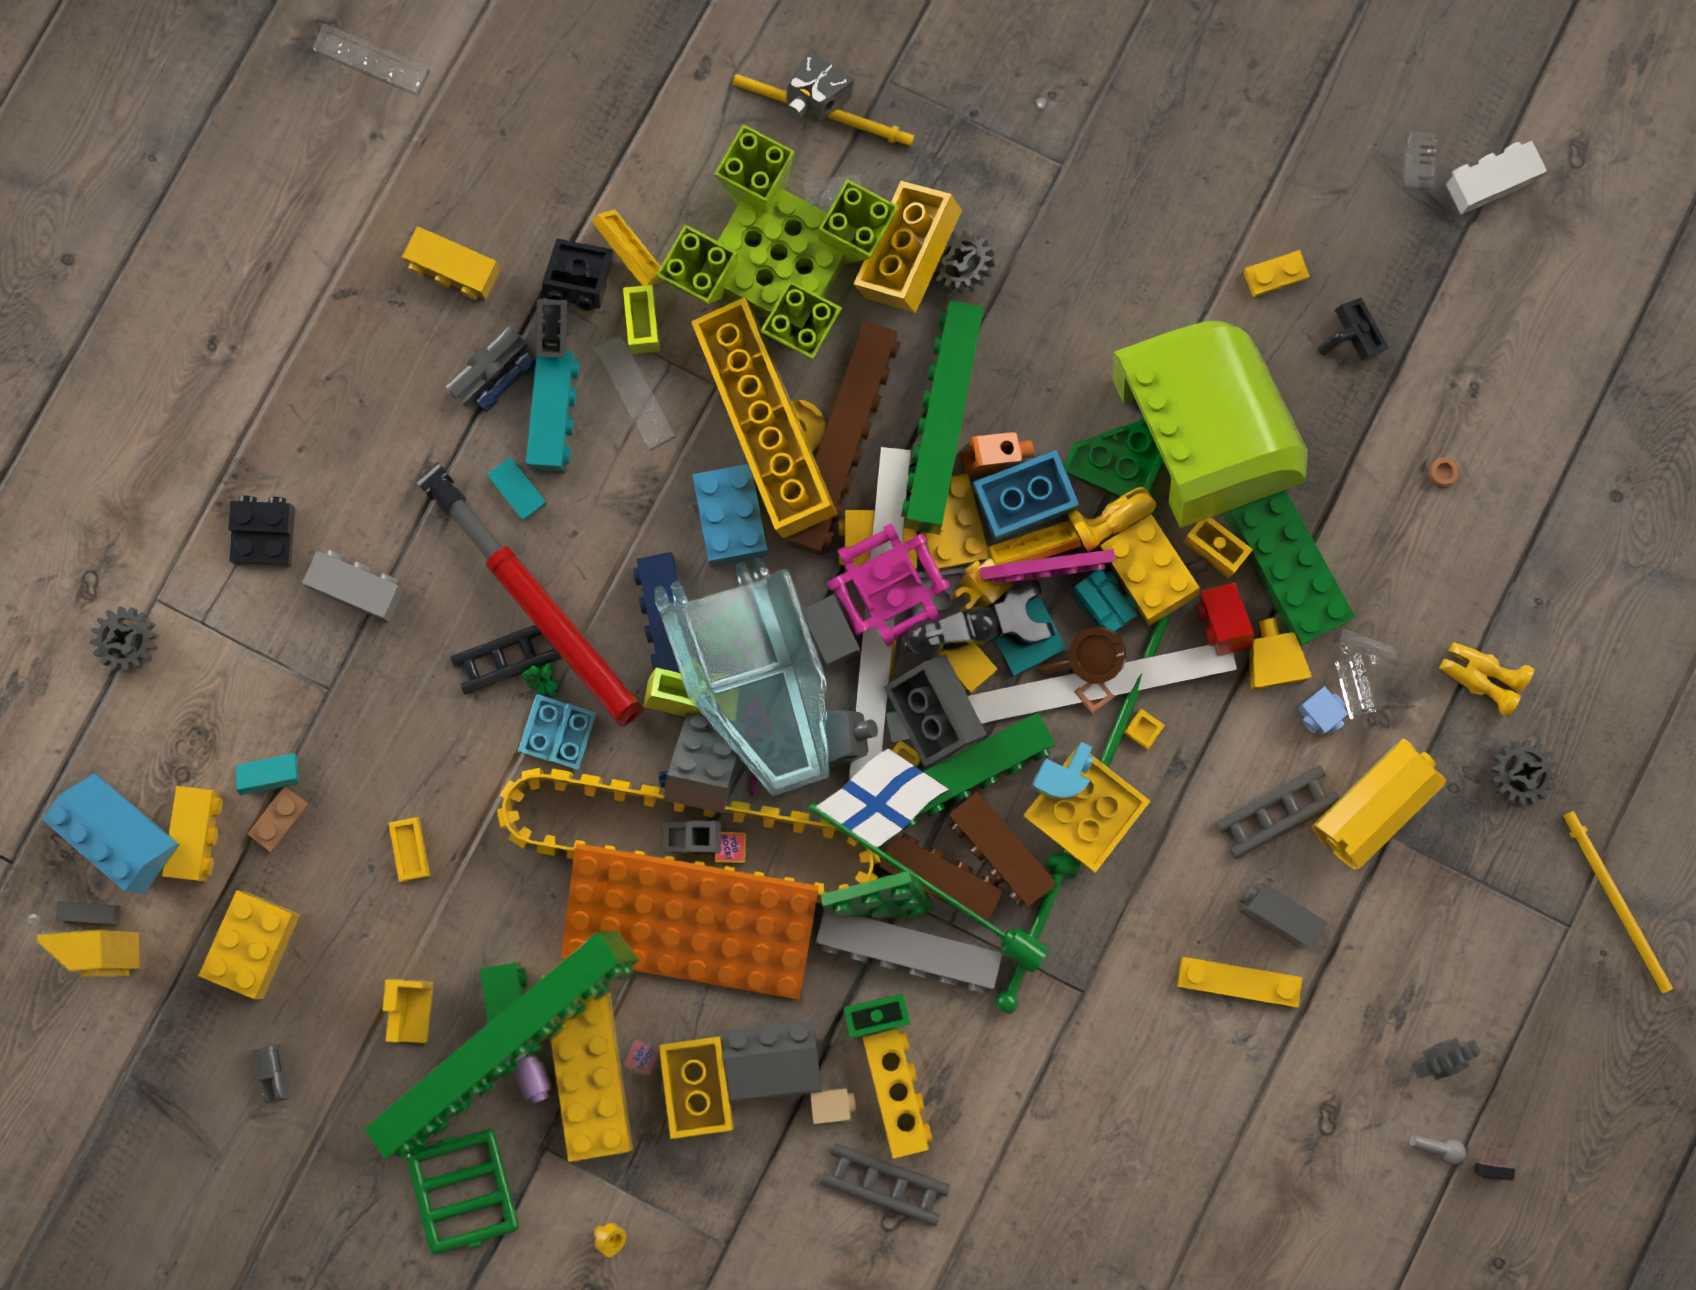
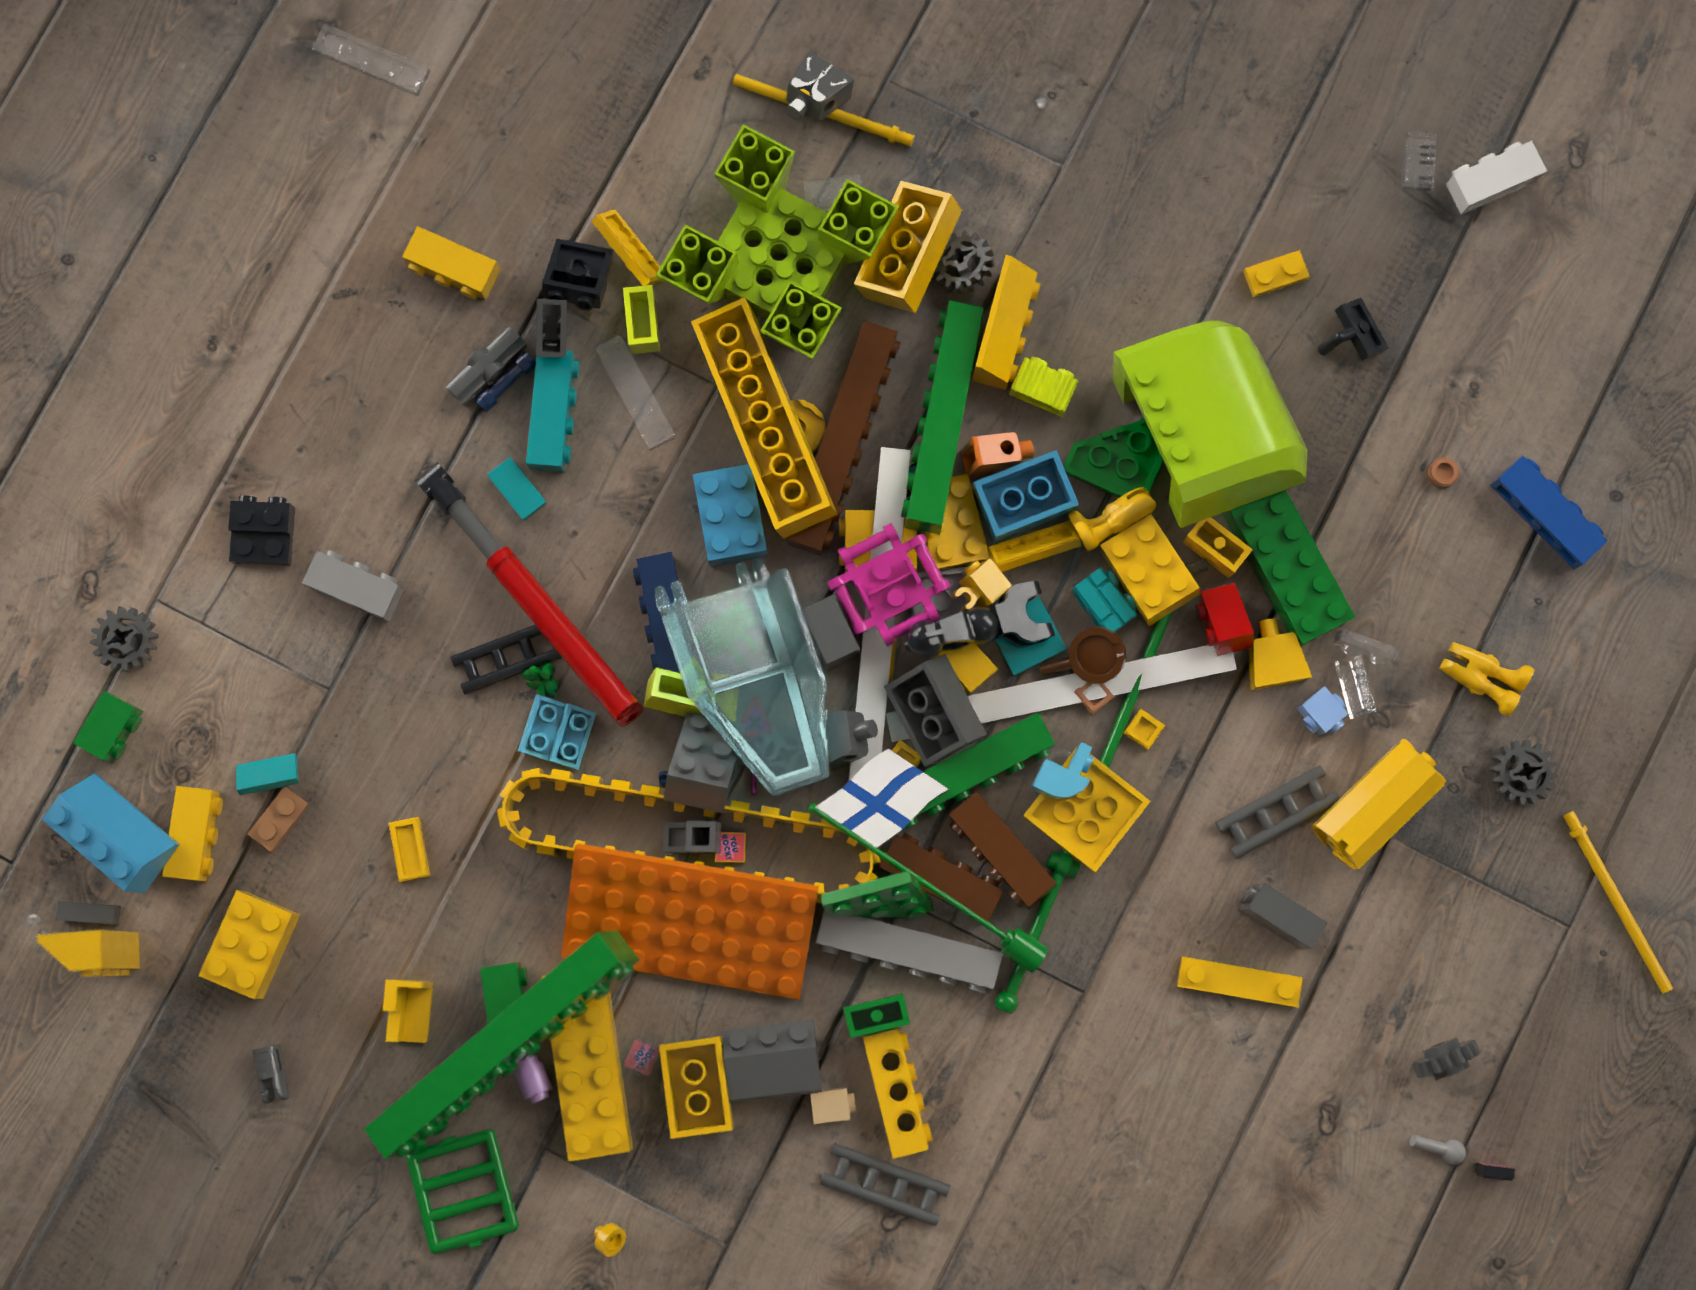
(108, 727): none -> green brick
(1005, 324): none -> yellow slope
(1044, 386): none -> neon yellow brick
(1047, 567): dark pink plate -> none
(1549, 512): none -> blue brick

